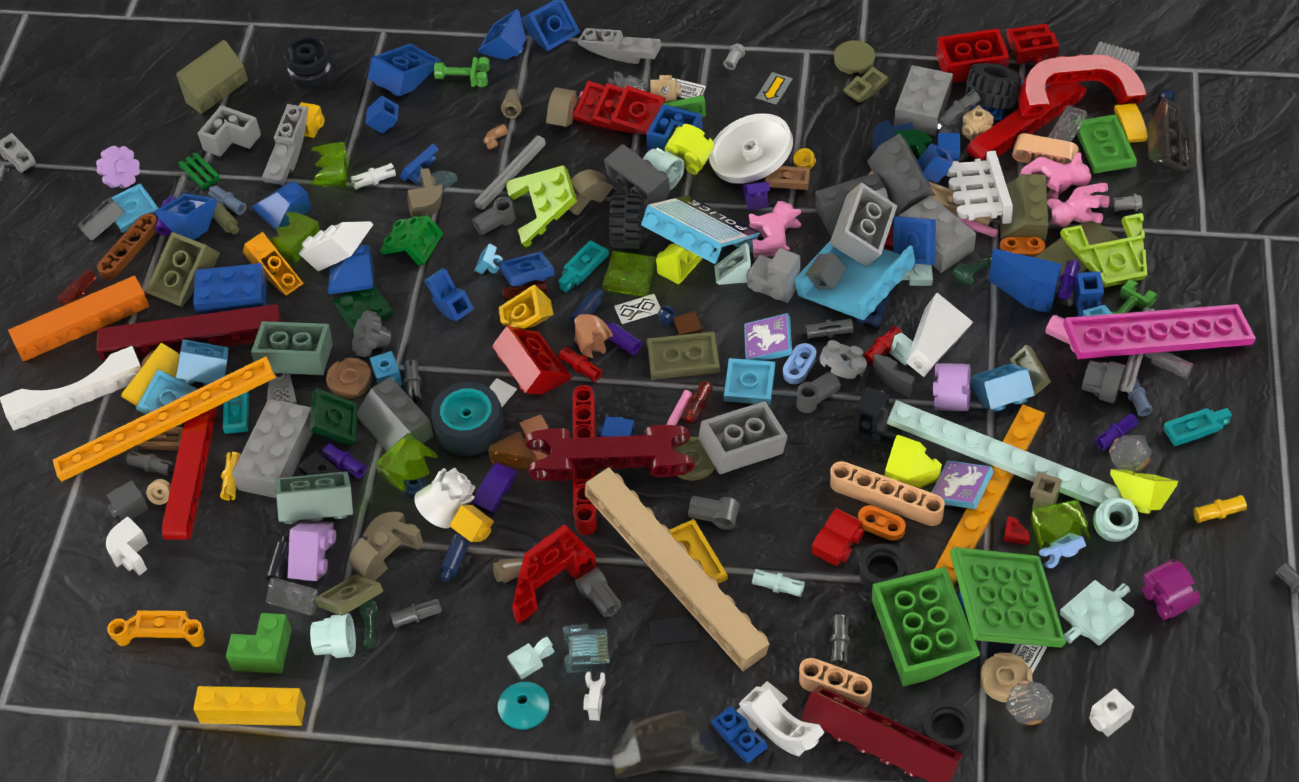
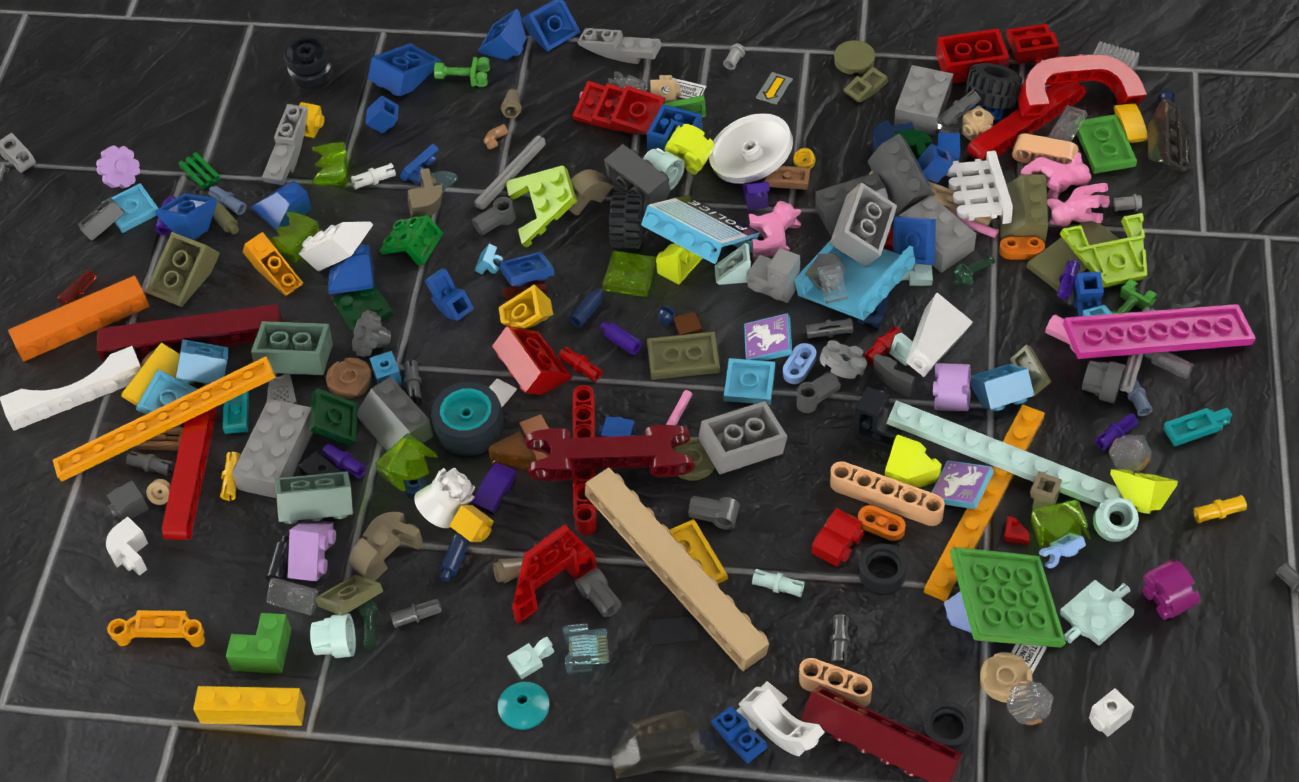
(145, 229): dark orange beam -> none
(211, 77): olive slope -> none
(228, 127): light grey brick -> none
(230, 288): blue brick -> none
(562, 106): dark tan brick -> none
(582, 265): teal hinge -> none
(590, 334): nougat hair -> none
(593, 700): white plate -> none
(637, 308): white sticker -> none
(697, 402): clear red axle -> none
(832, 283): none -> clear plate
(923, 625): bright green slope -> none
(1026, 278): blue slope -> none

